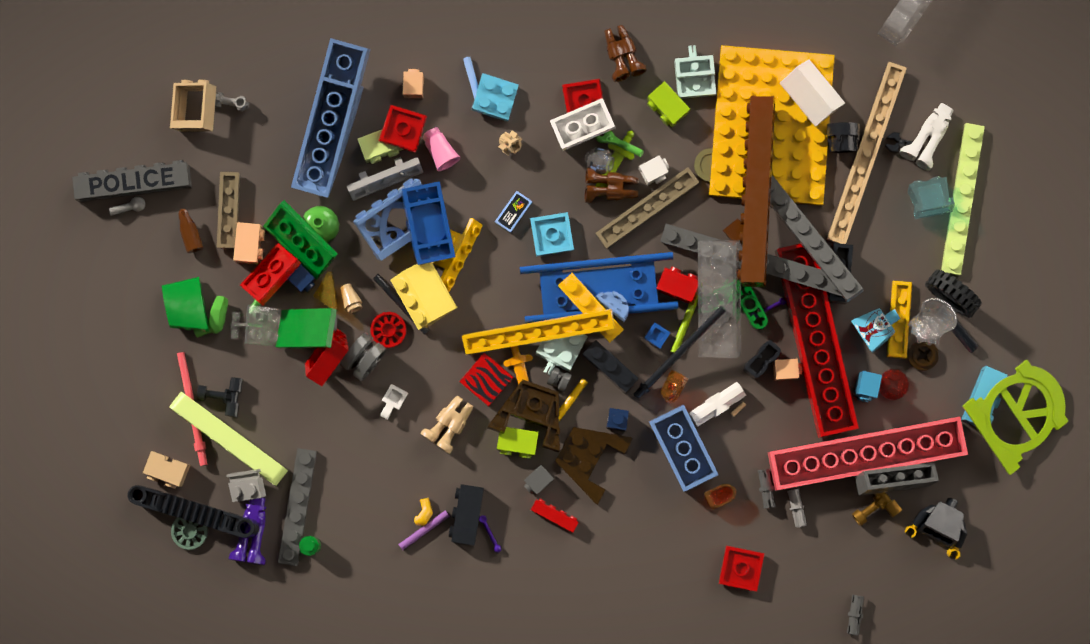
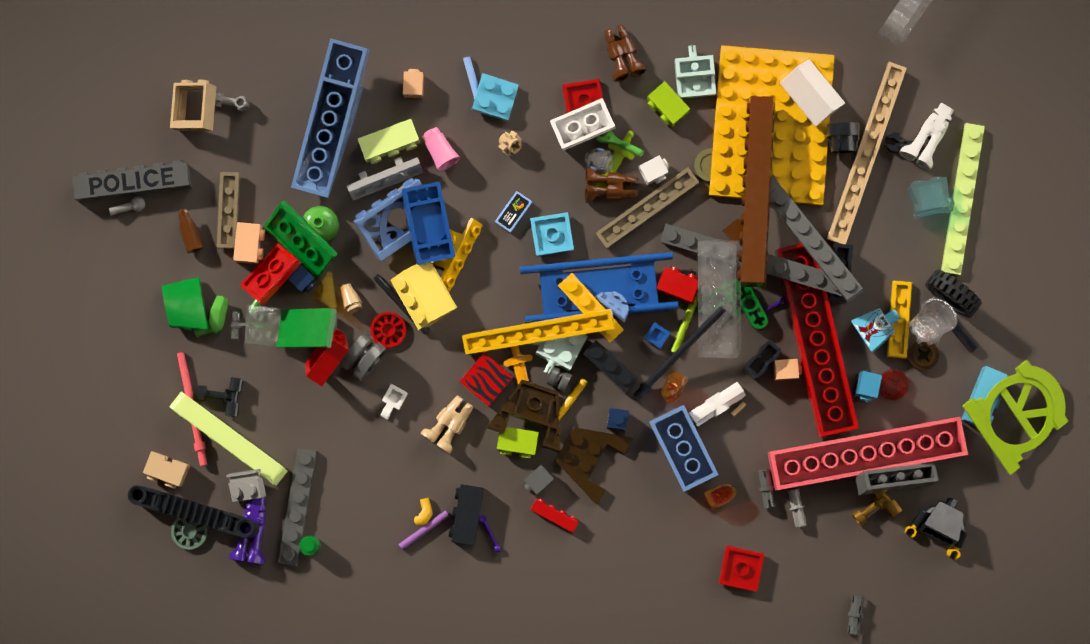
(403, 128): red tile -> none

